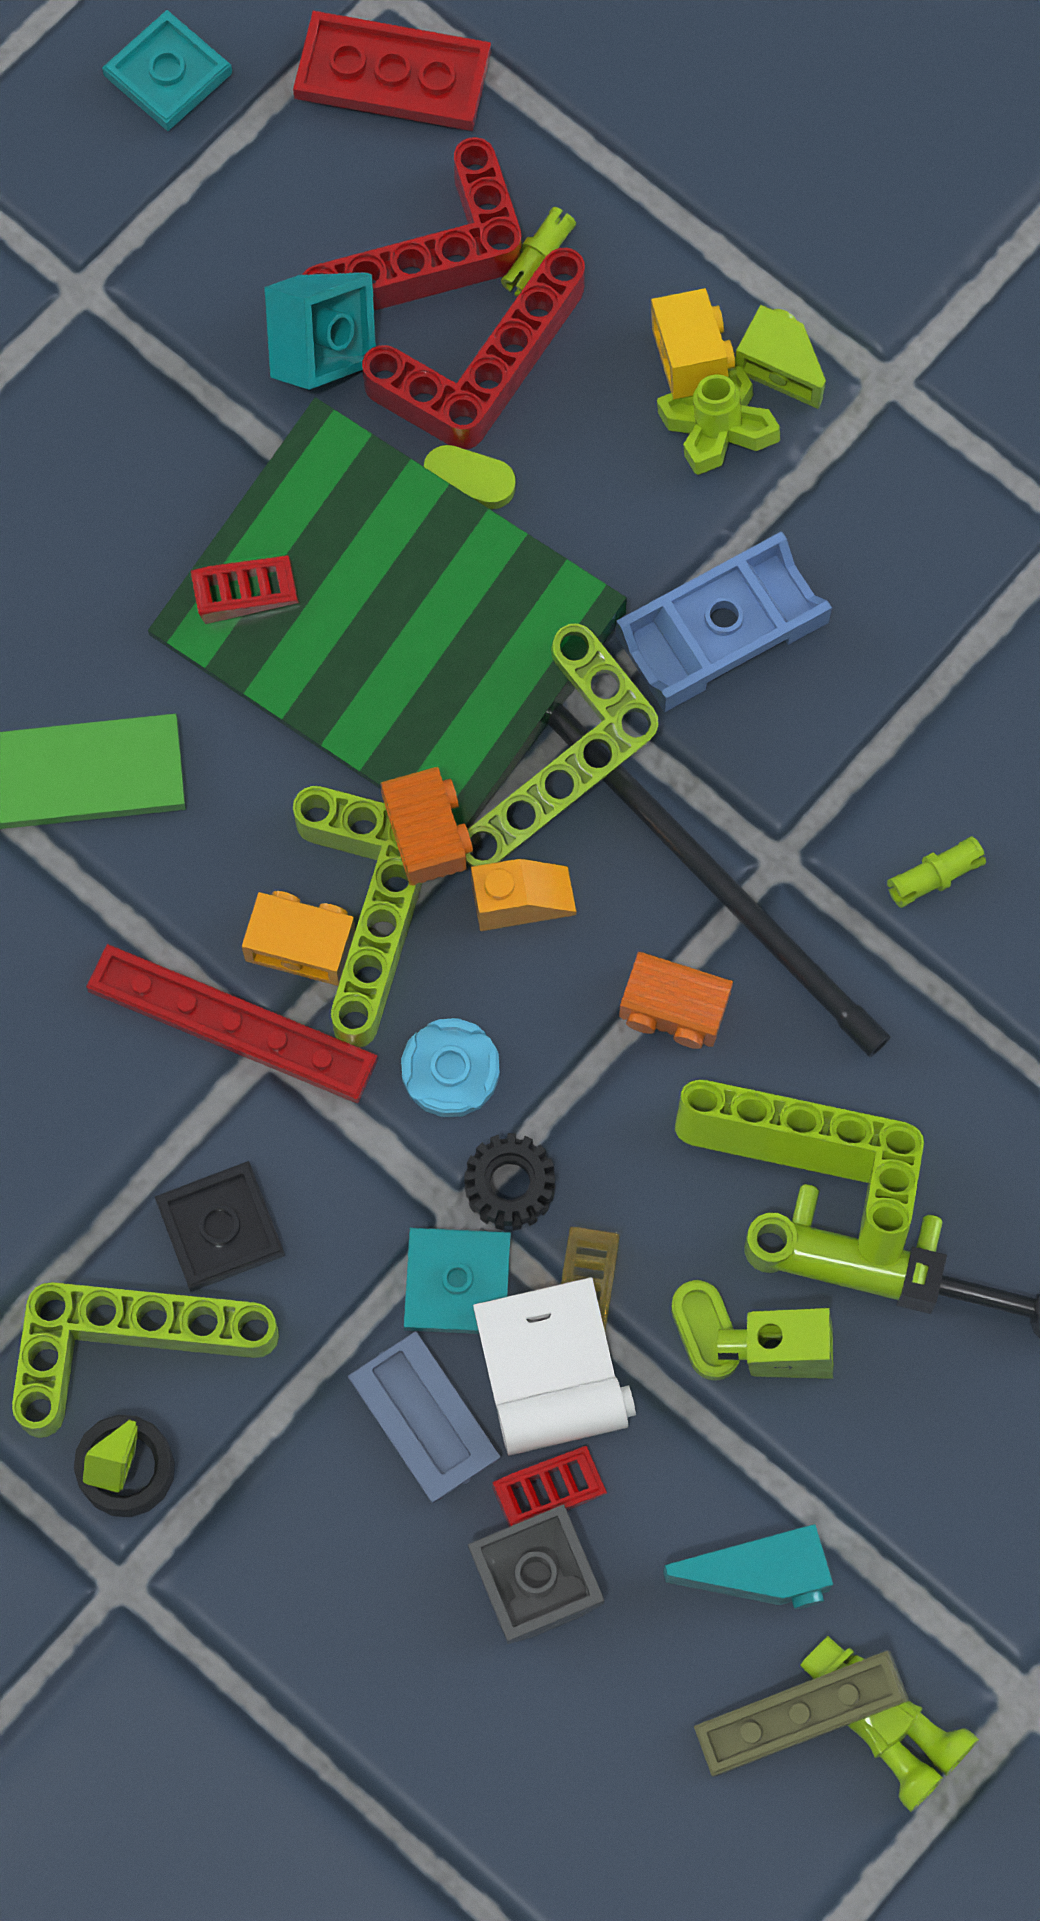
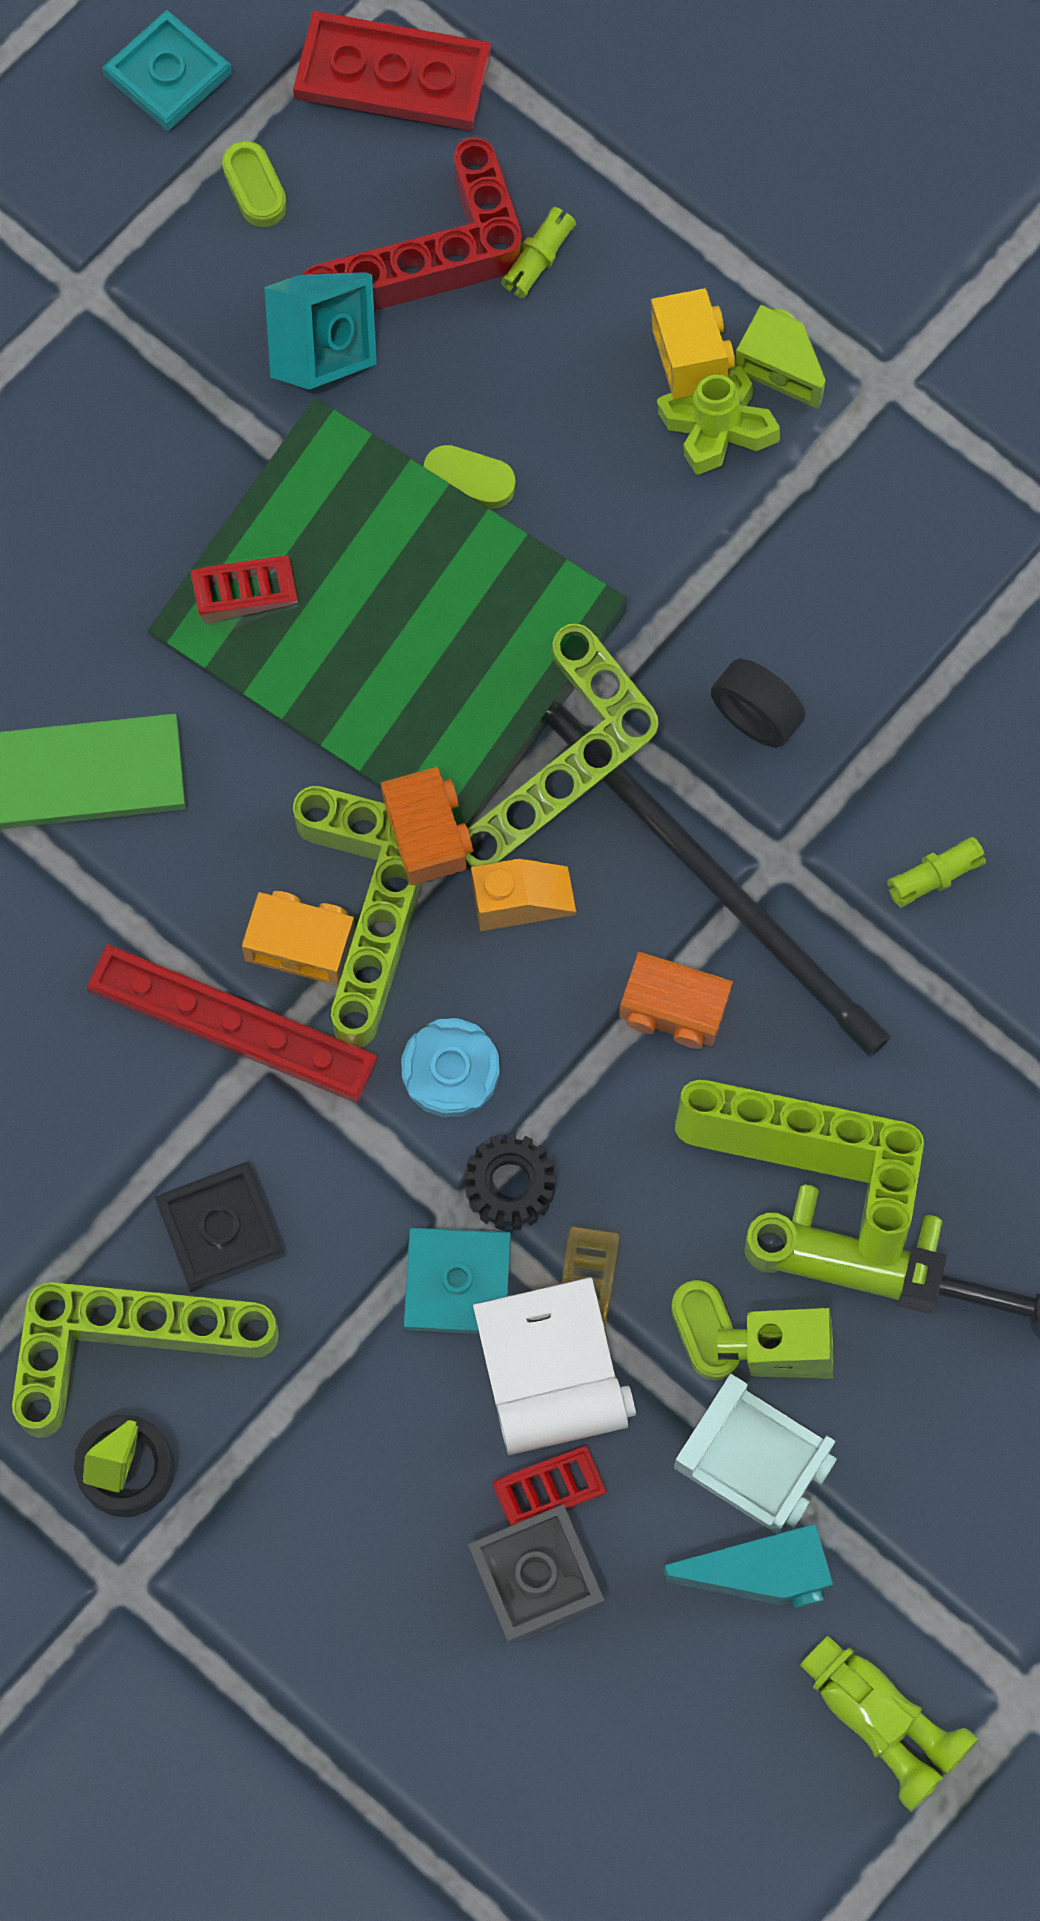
(254, 184): none -> lime tile
(424, 1417): sand blue piece -> none
(490, 363): red beam -> none
(683, 649): medium blue piece -> none
(755, 1457): none -> light aqua panel
(758, 703): none -> black tyre
(801, 1713): olive tile -> none

